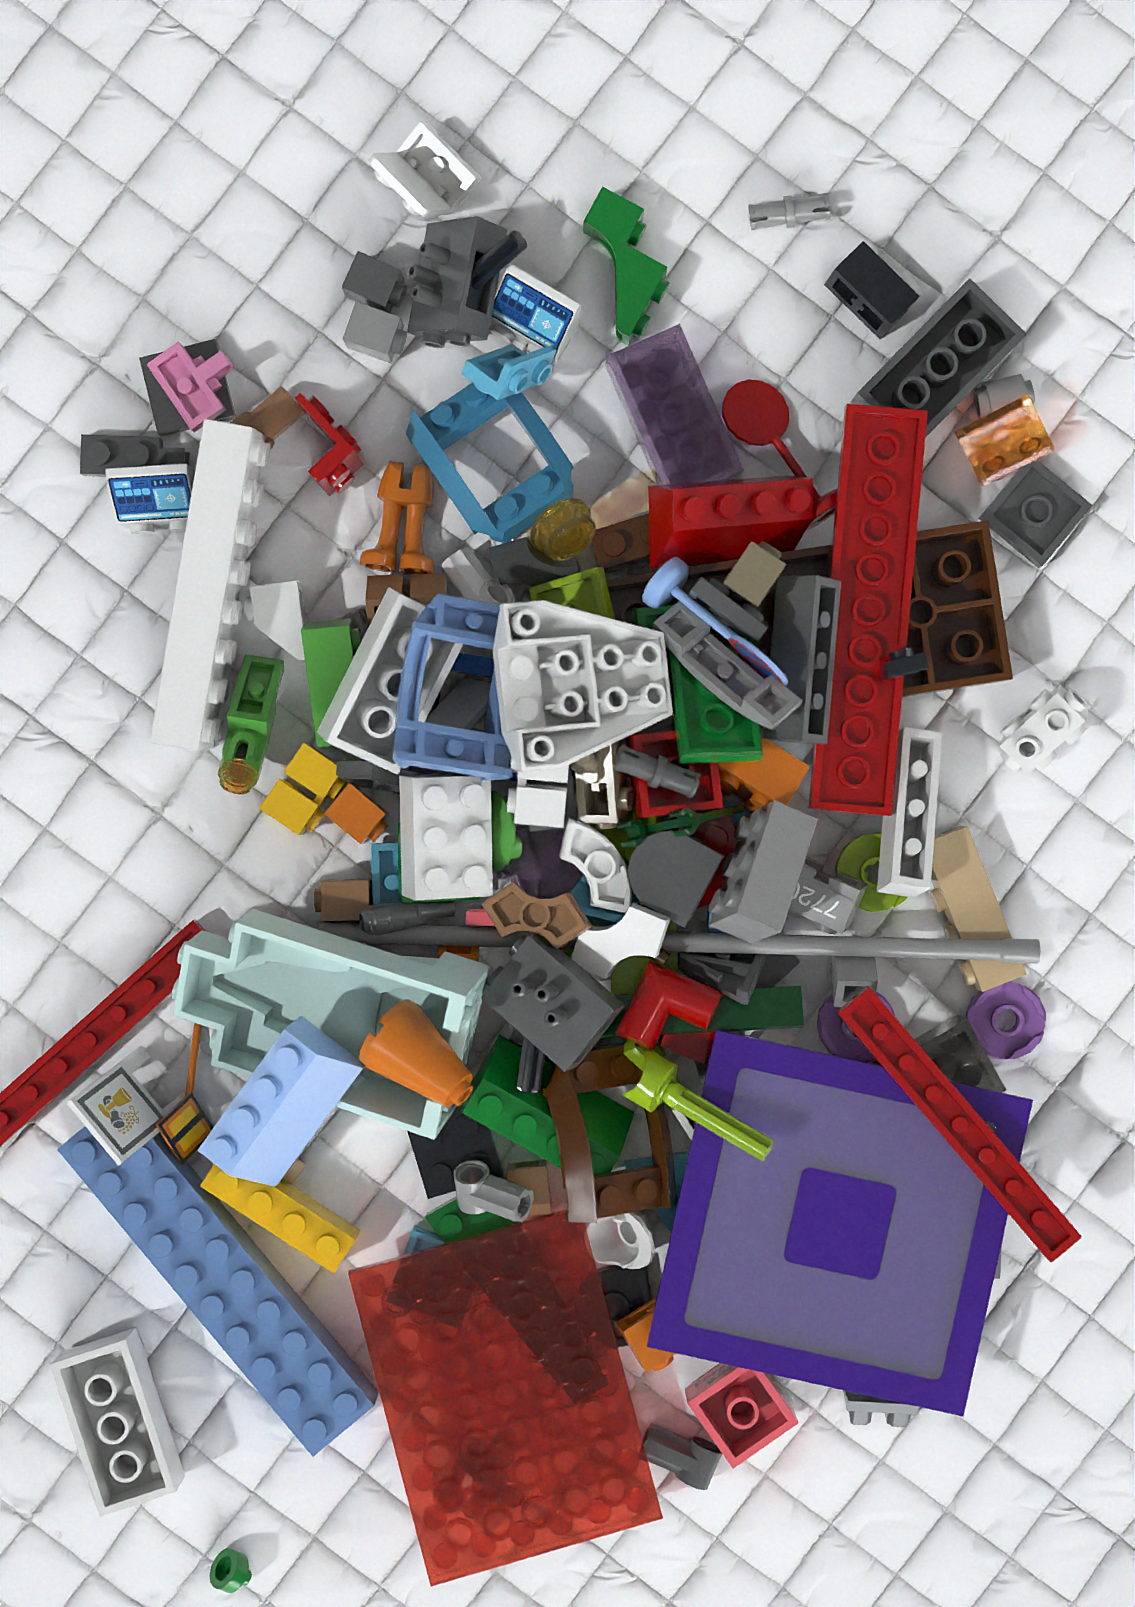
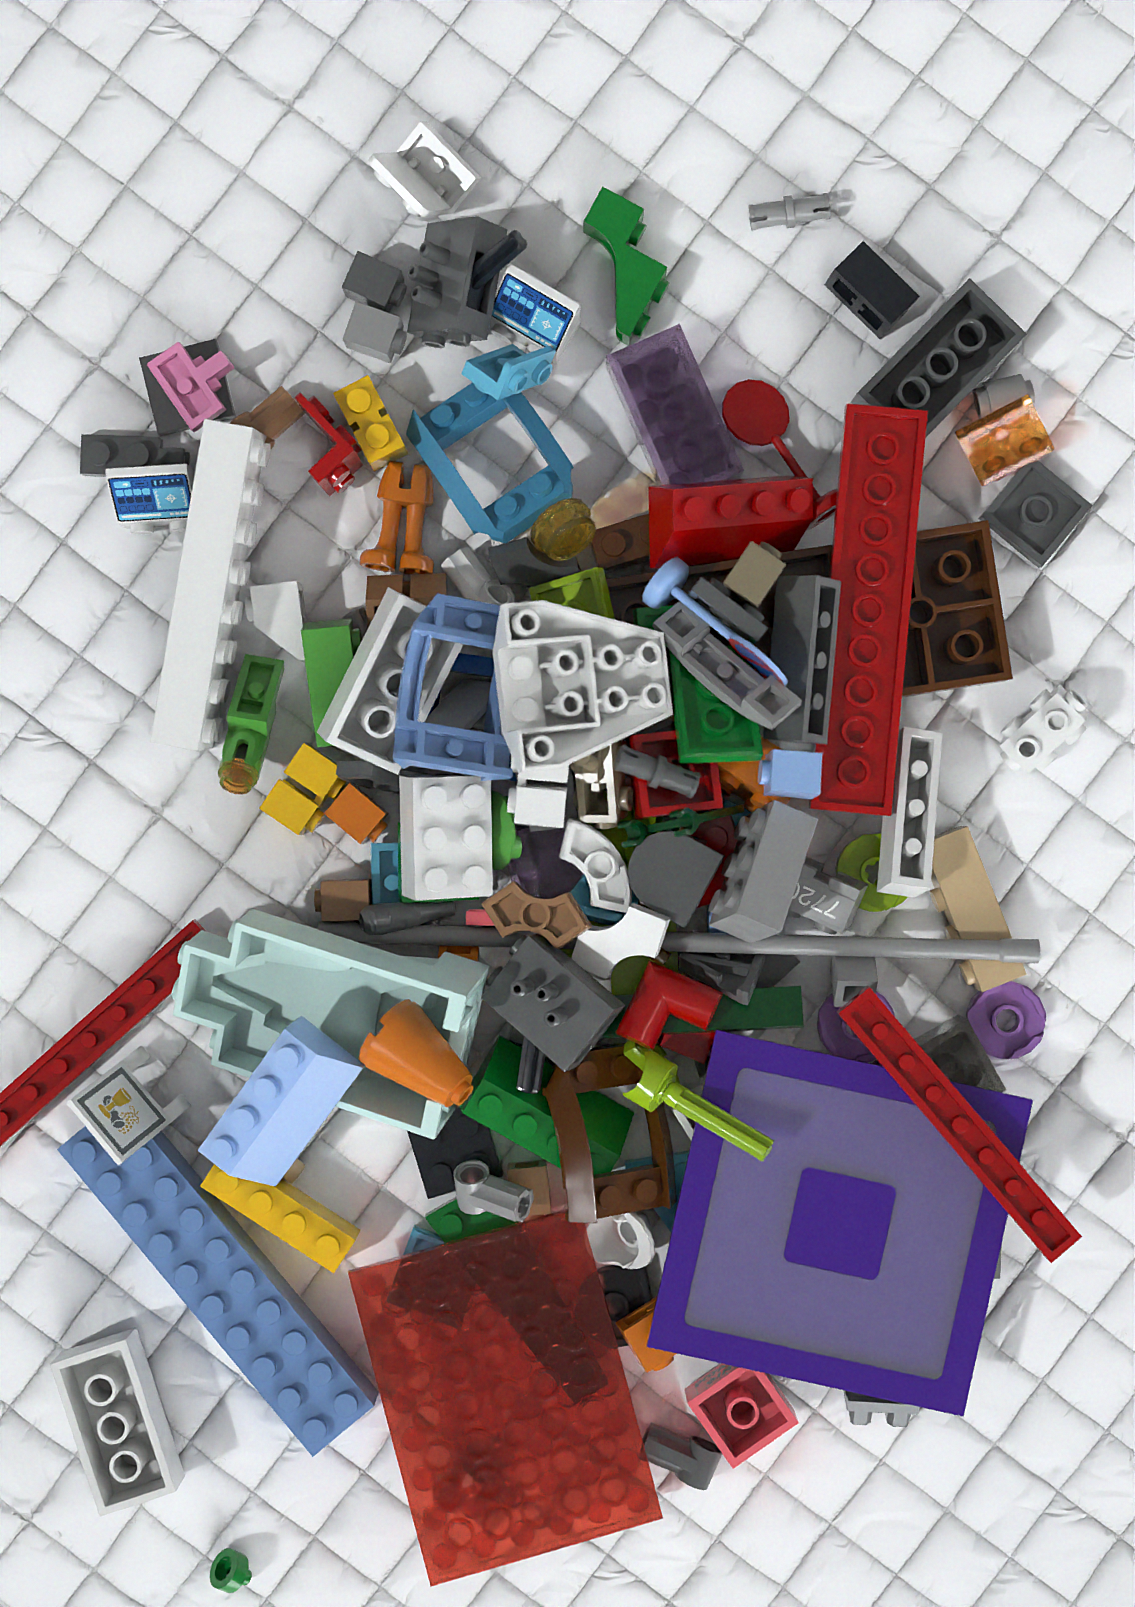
(186, 1124): piece -> none
(370, 423): none -> yellow piece
(791, 774): none -> light blue brick
(903, 663): black plate -> none

